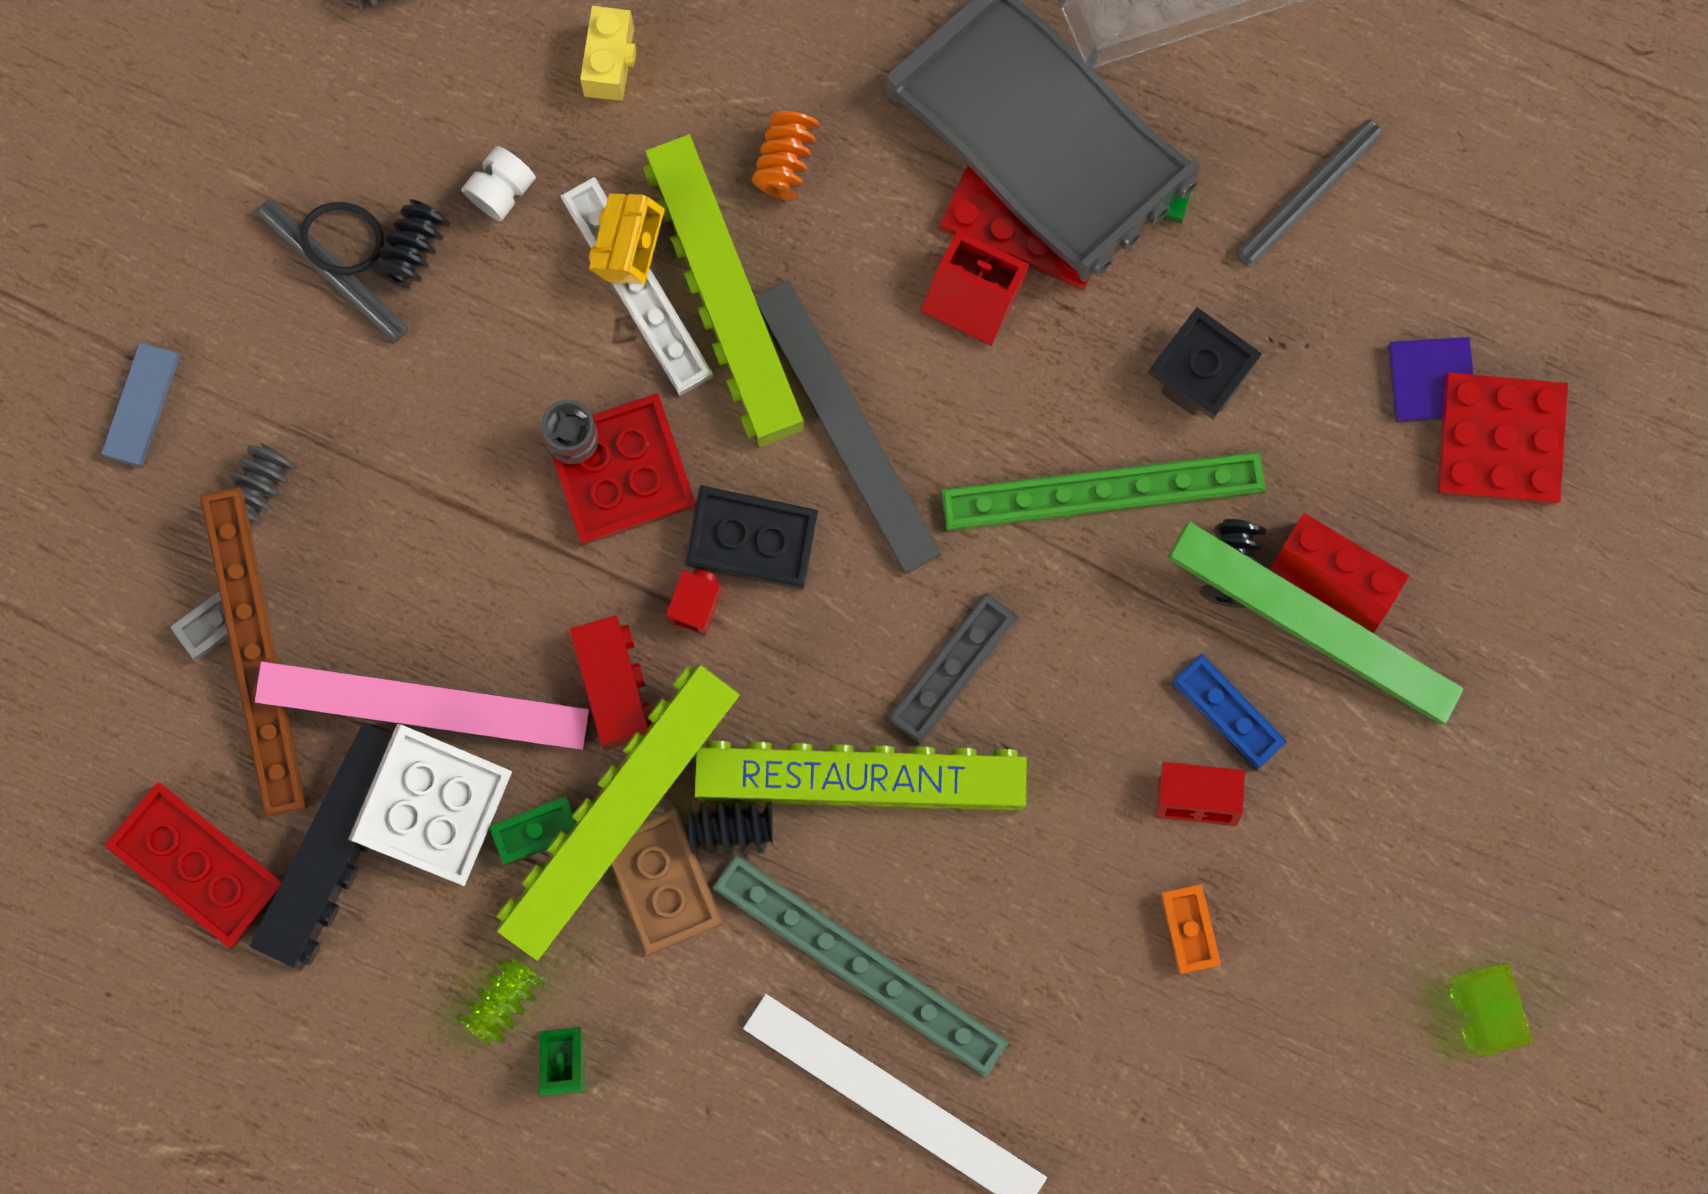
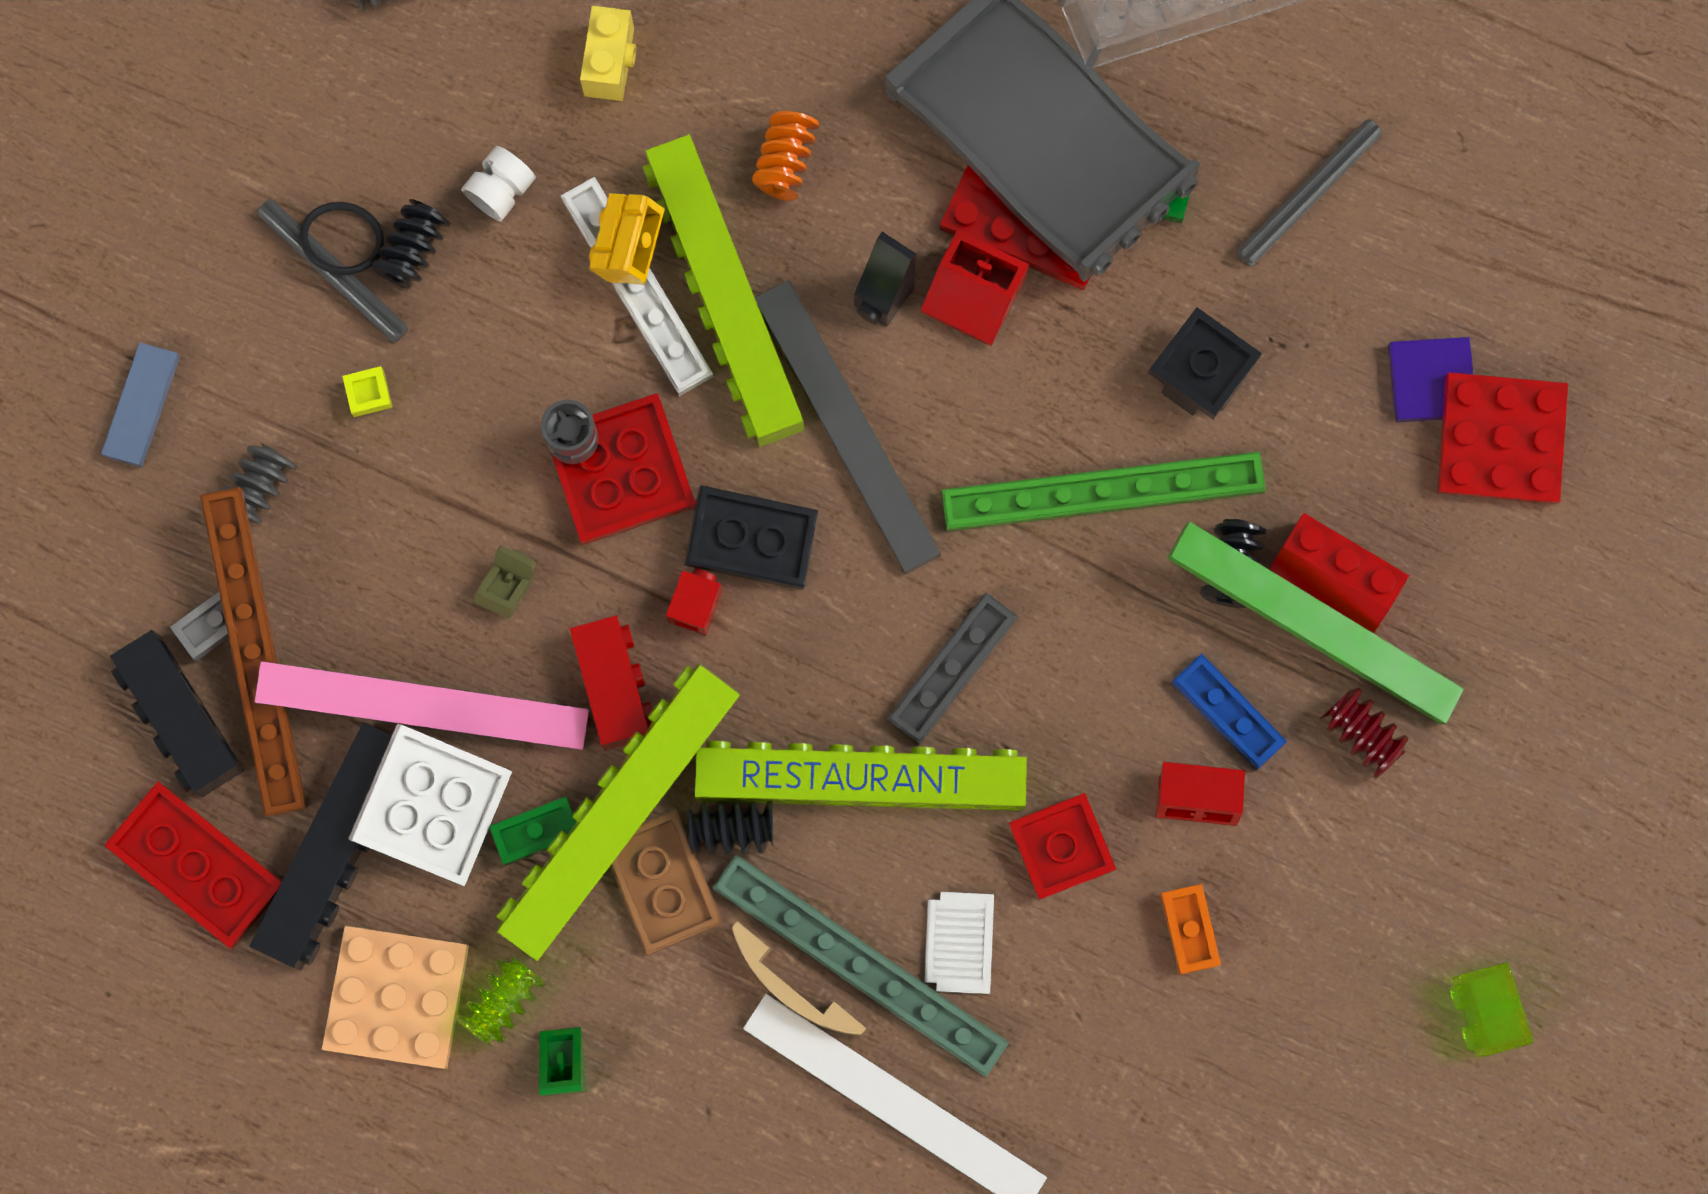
(176, 714): none -> black brick
(367, 391): none -> neon yellow plate
(395, 997): none -> light nougat plate
(506, 582): none -> olive bracket
(833, 1019): none -> tan slope
(885, 281): none -> black slope
(959, 942): none -> white window
(1061, 846): none -> red plate
(1366, 731): none -> dark red piece

